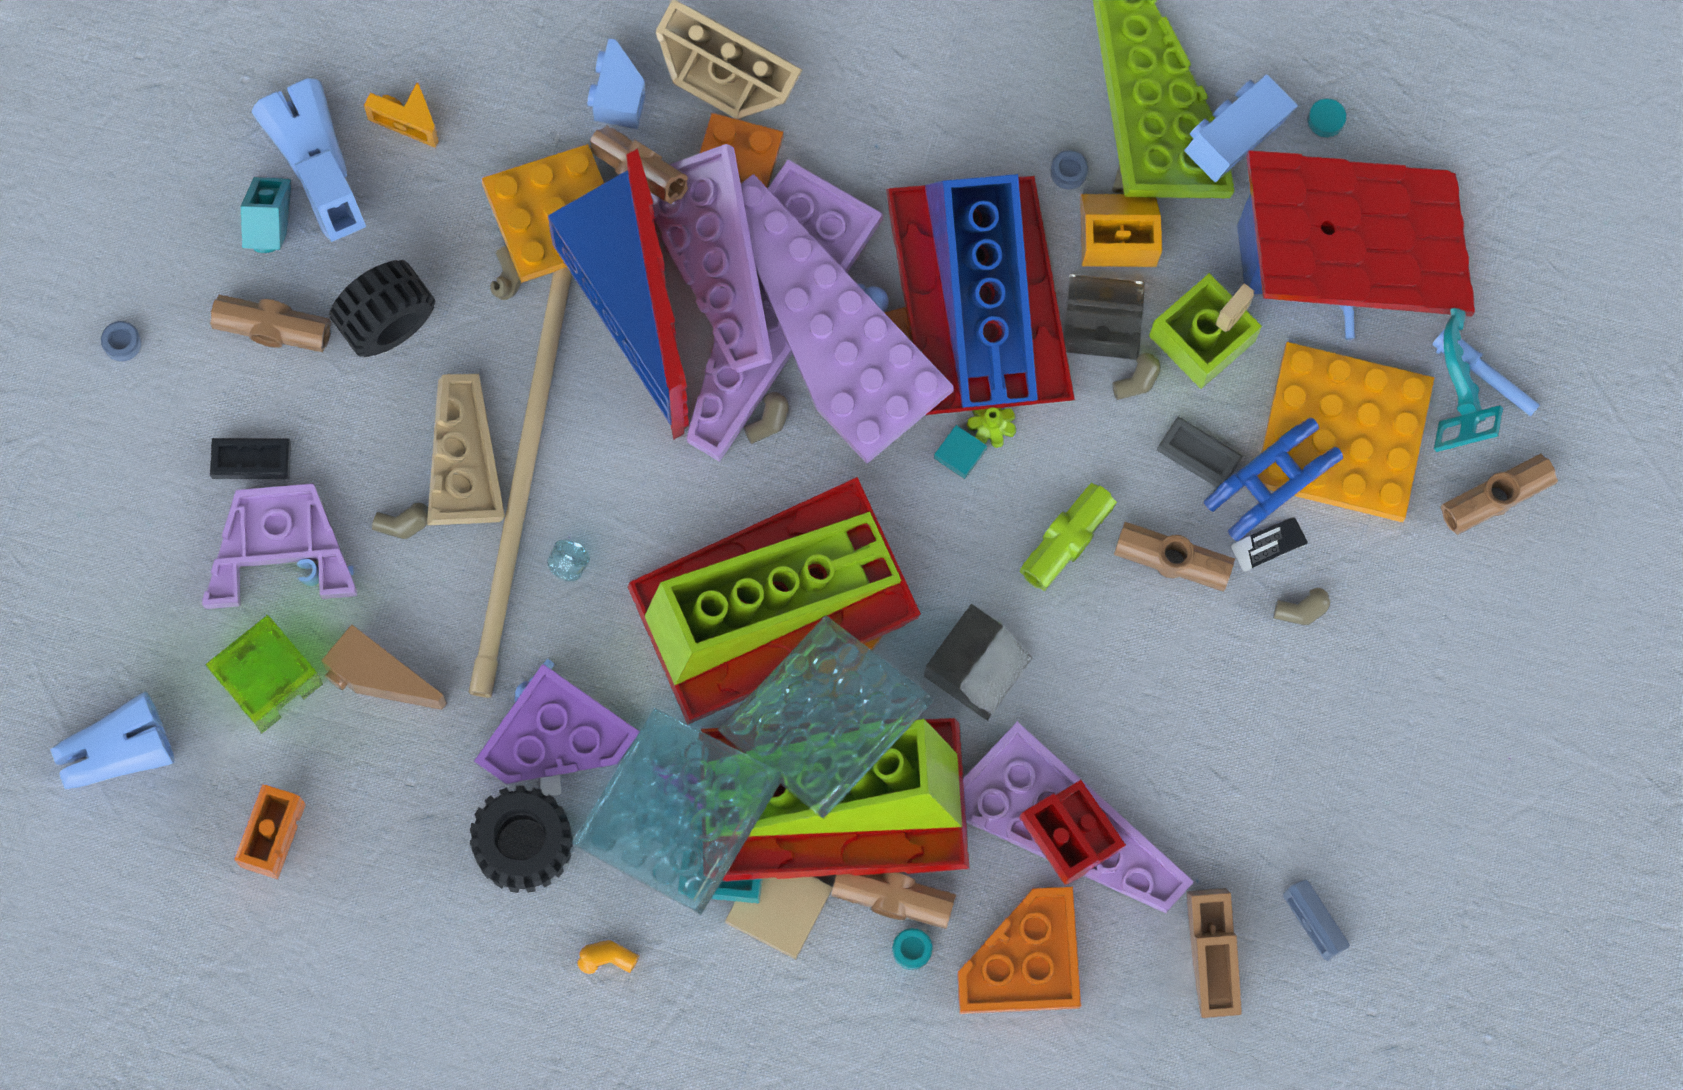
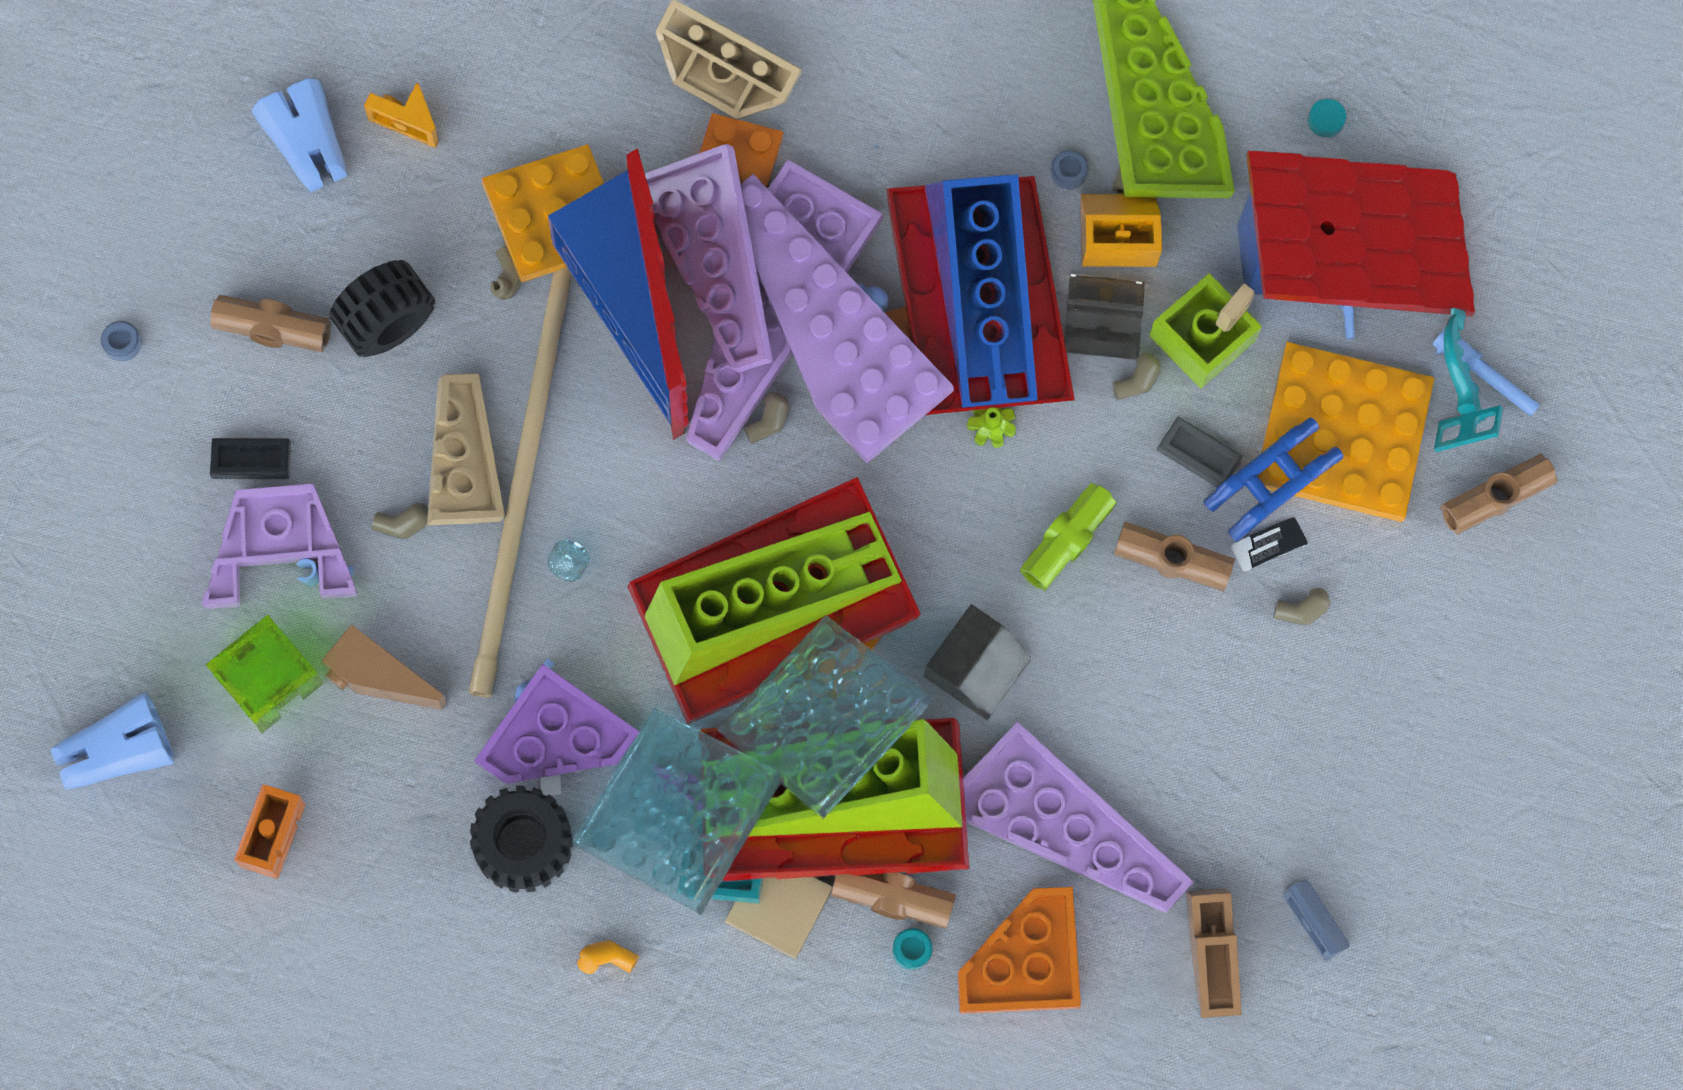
(265, 214): teal slope -> none
(330, 196): light blue slope -> none
(620, 89): light blue slope -> none
(661, 177): medium nougat piece -> none
(960, 452): teal tile -> none
(1072, 831): red brick -> none
(1239, 126): light blue brick -> none

